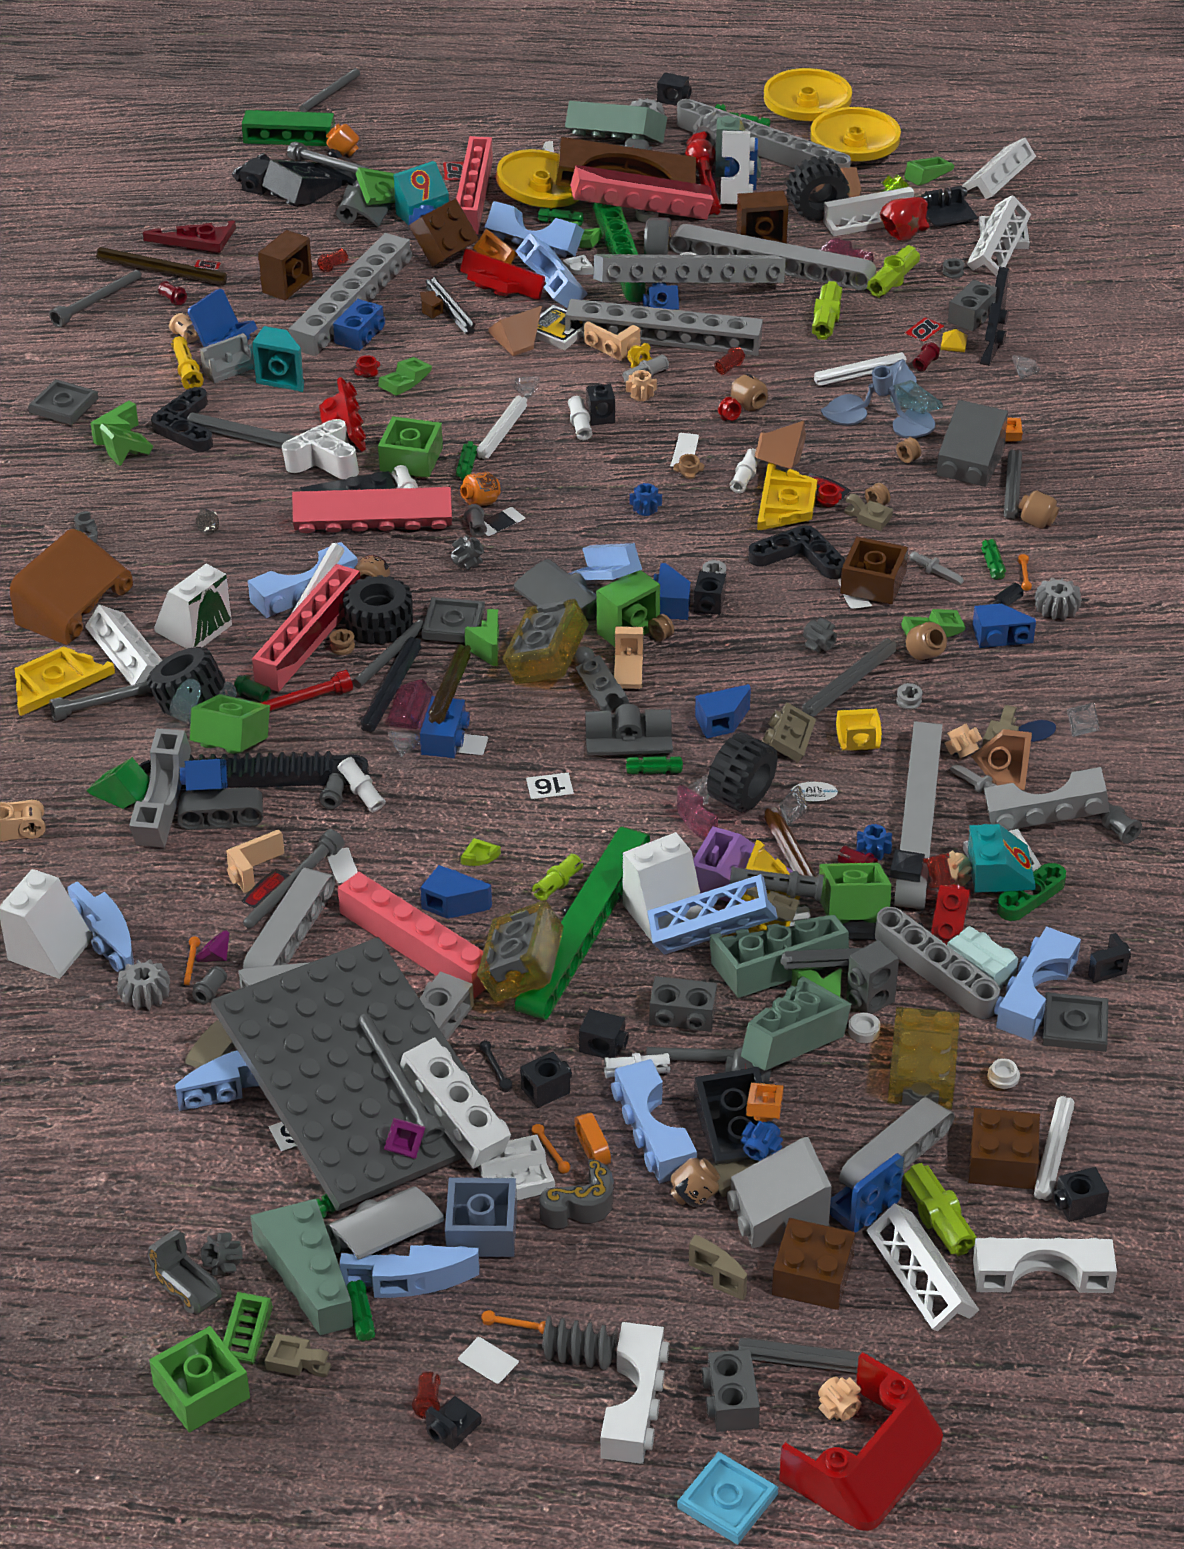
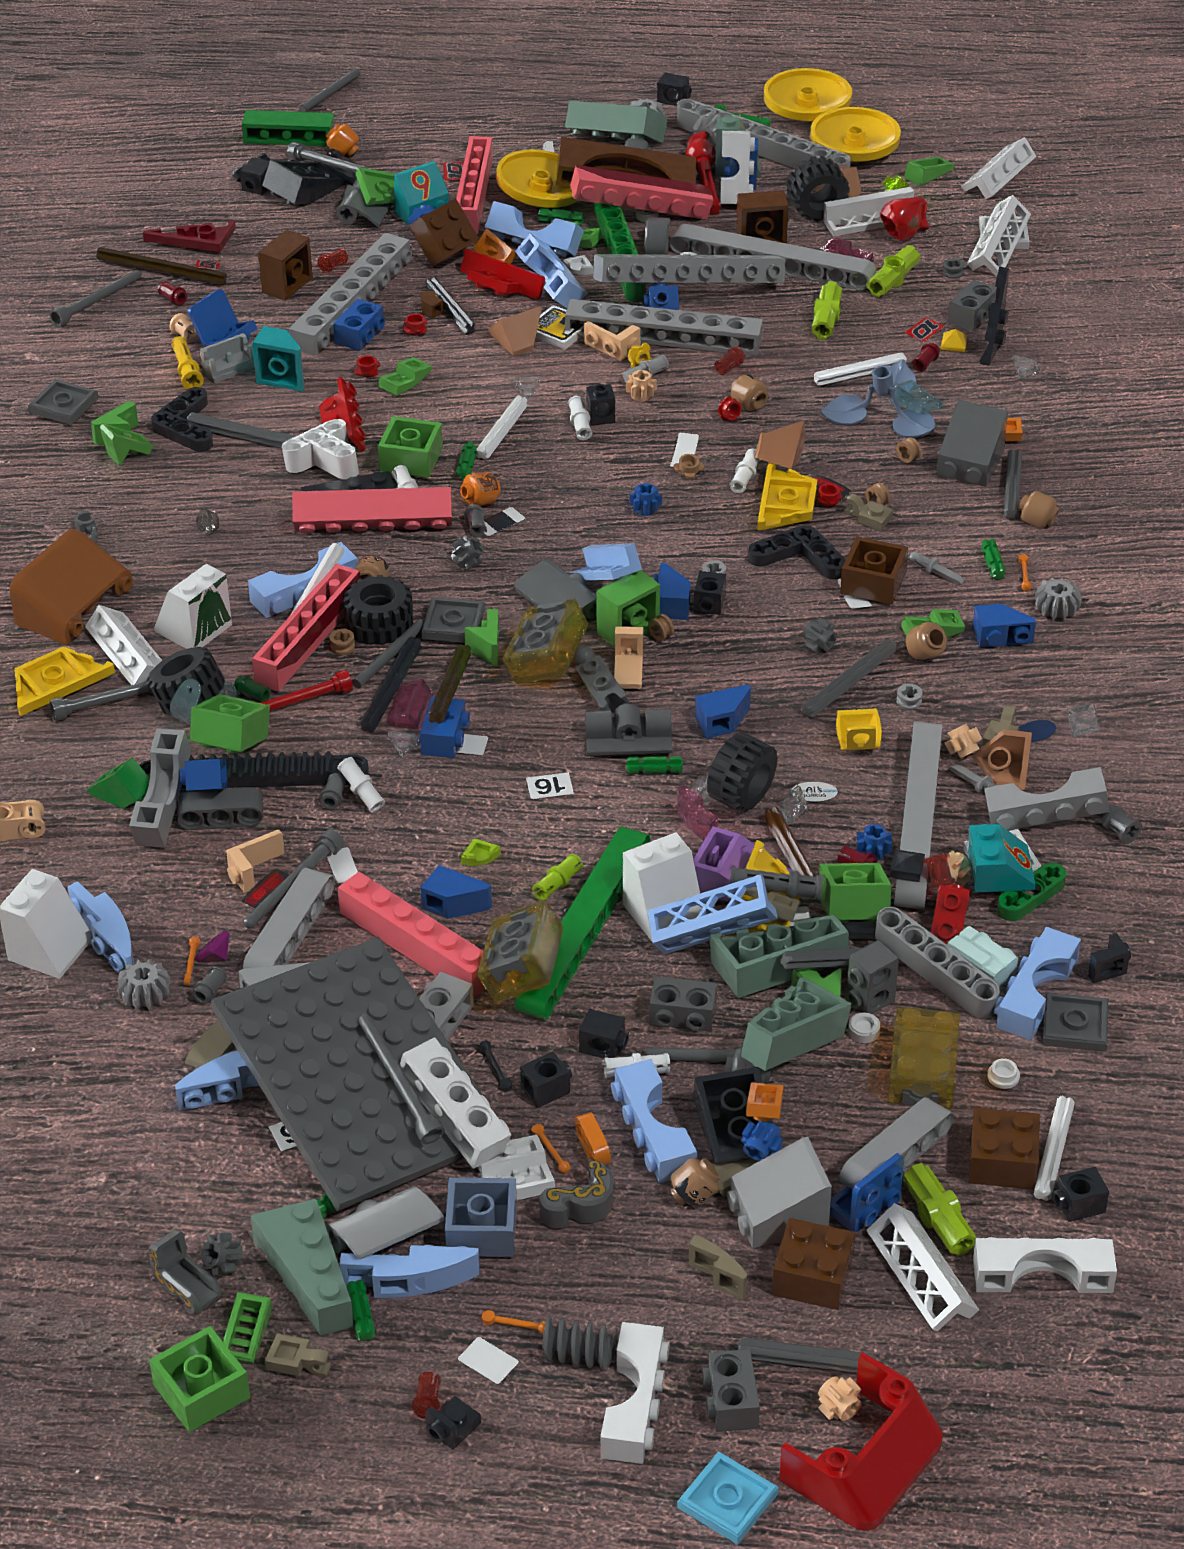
(404, 1138): magenta slope -> none
(415, 324): none -> red plate
(789, 731): dark tan bracket -> none
(948, 206): black hinge -> none
(1009, 595): black axle -> none

